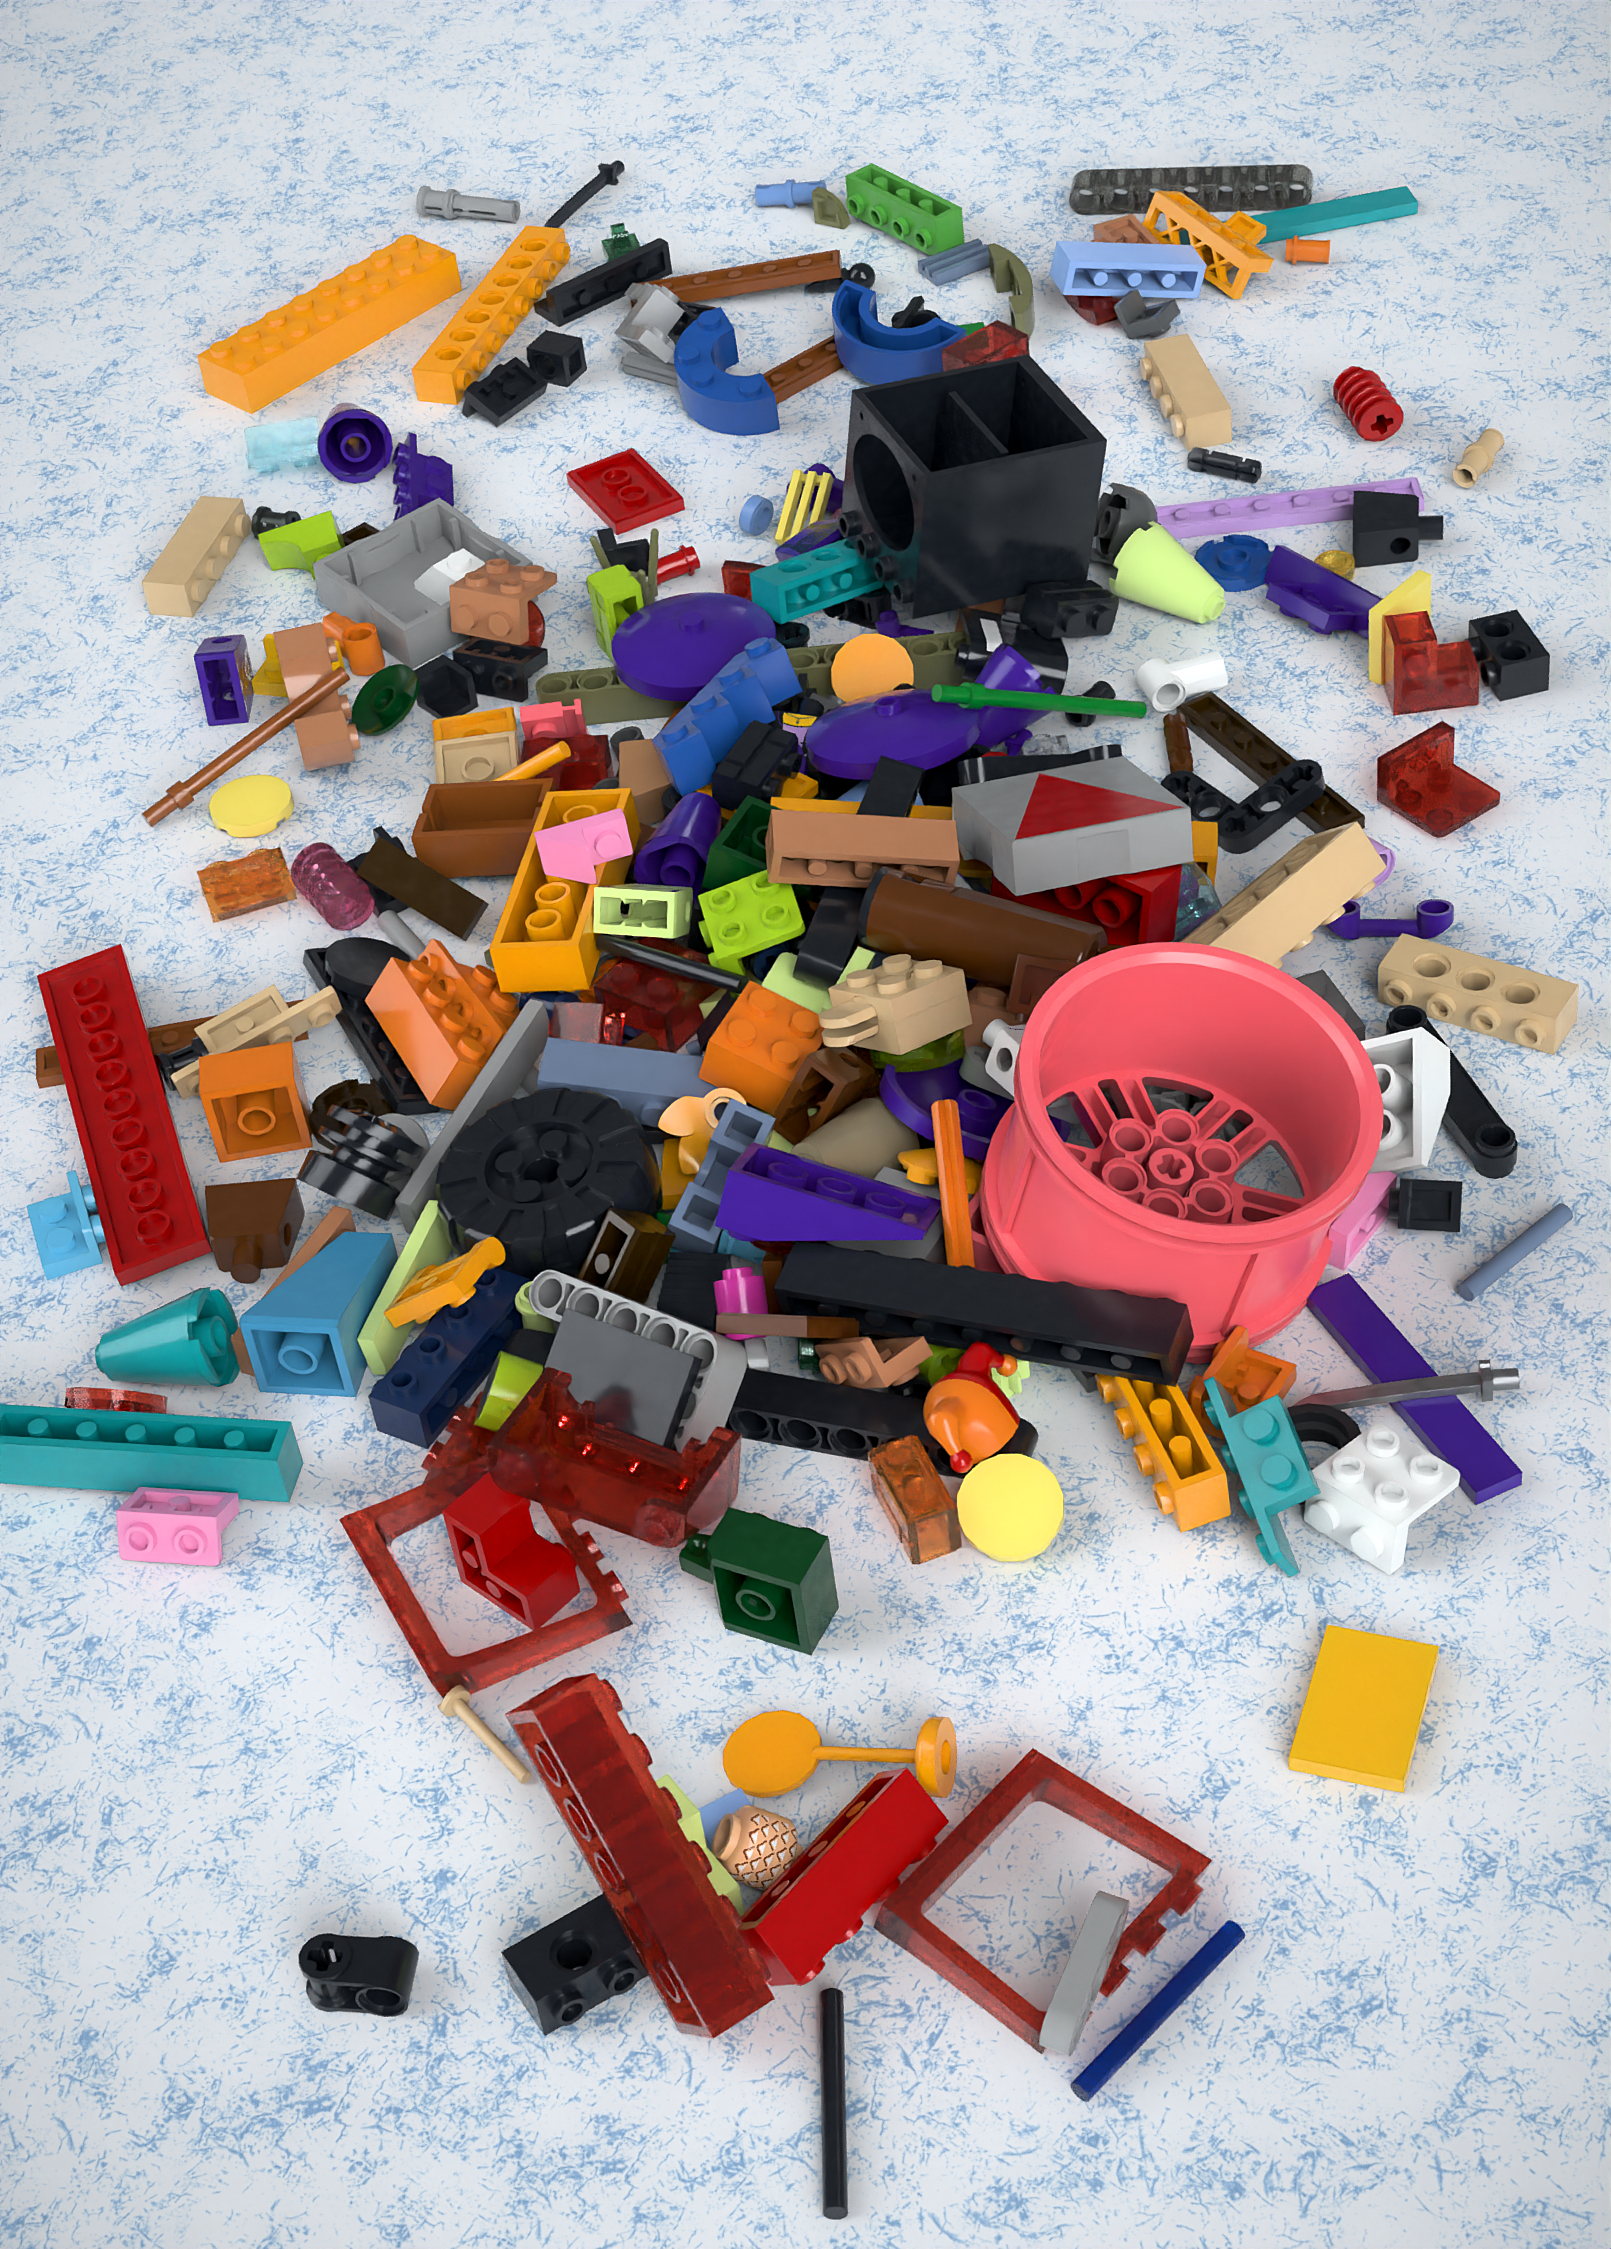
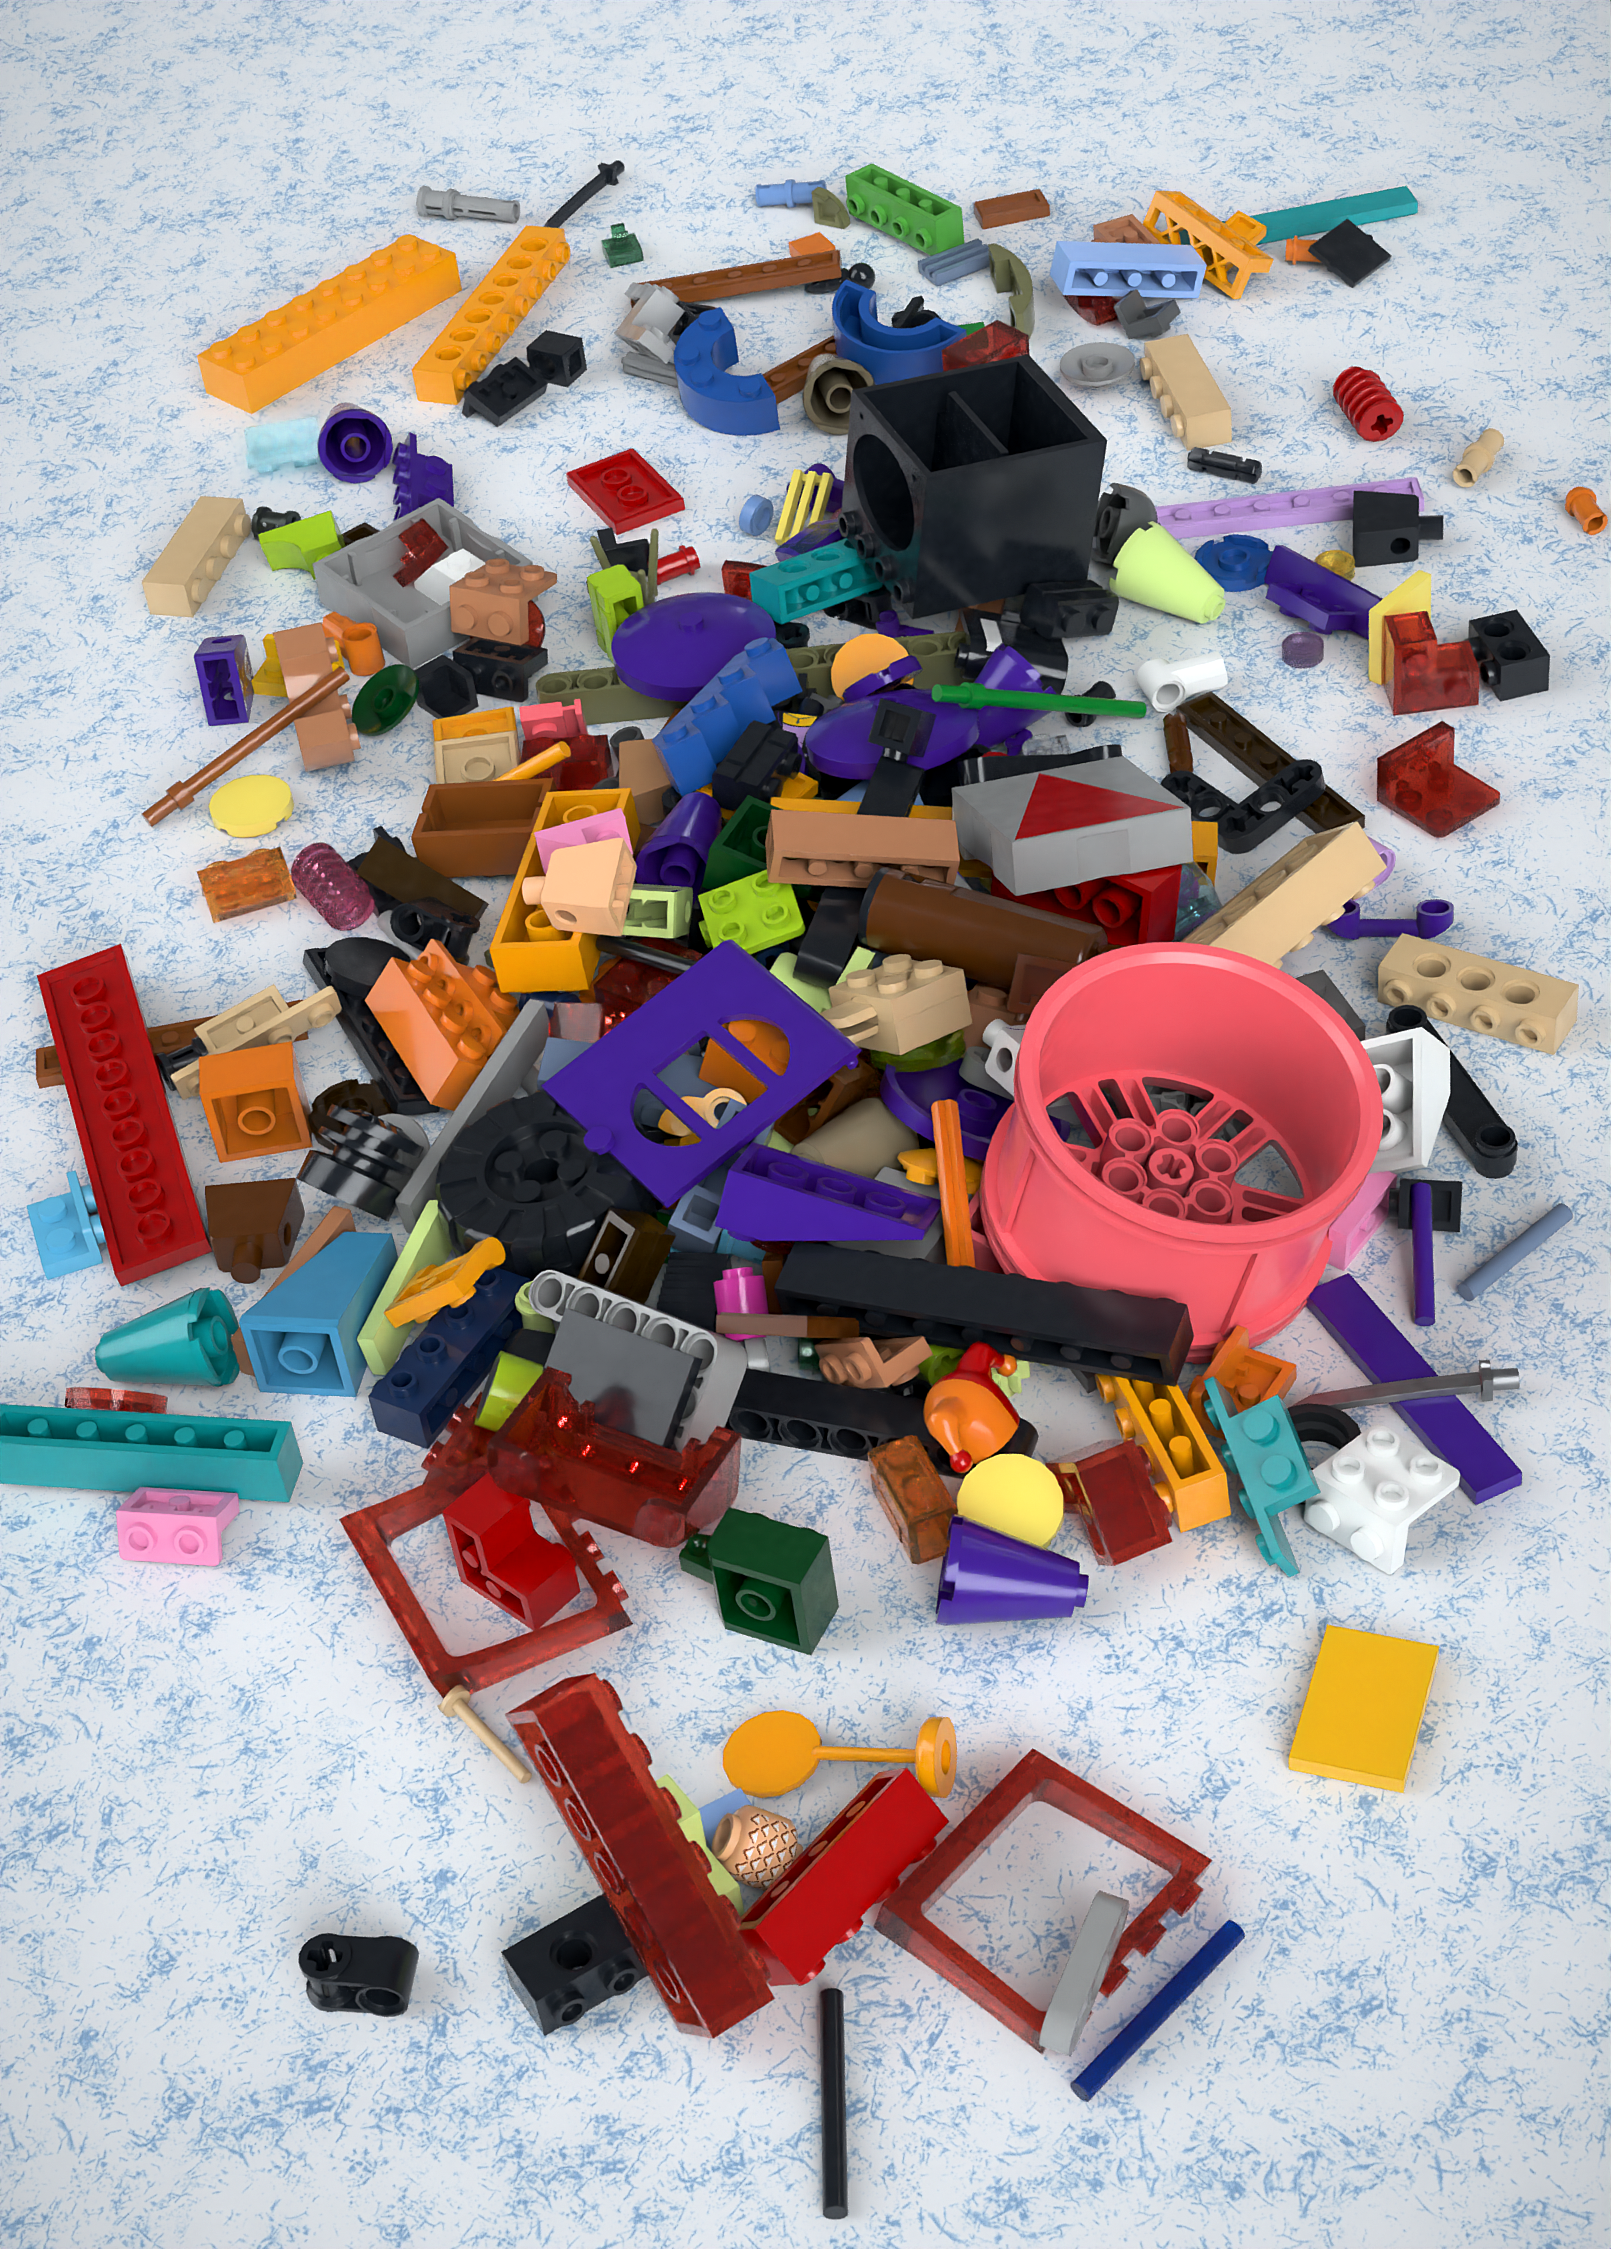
(424, 549): none -> clear red bracket
(437, 922): none -> black piece
(586, 887): none -> light nougat torso
(605, 283): black fence -> none
(718, 989): none -> dark purple door
(810, 244): none -> orange tile
(830, 389): none -> dark tan cone
(885, 680): none -> dark purple tile
(901, 730): none -> black brick
(1003, 1578): none -> dark purple cone
(1011, 209): none -> dark orange tile
(1097, 364): none -> light grey dish
(1114, 1499): none -> clear red brick
(1204, 179): clear smoke beam -> none
(1302, 650): none -> clear purple tile
(1349, 253): none -> black piece
(1422, 1254): none -> dark purple bar
(1582, 505): none -> orange pin

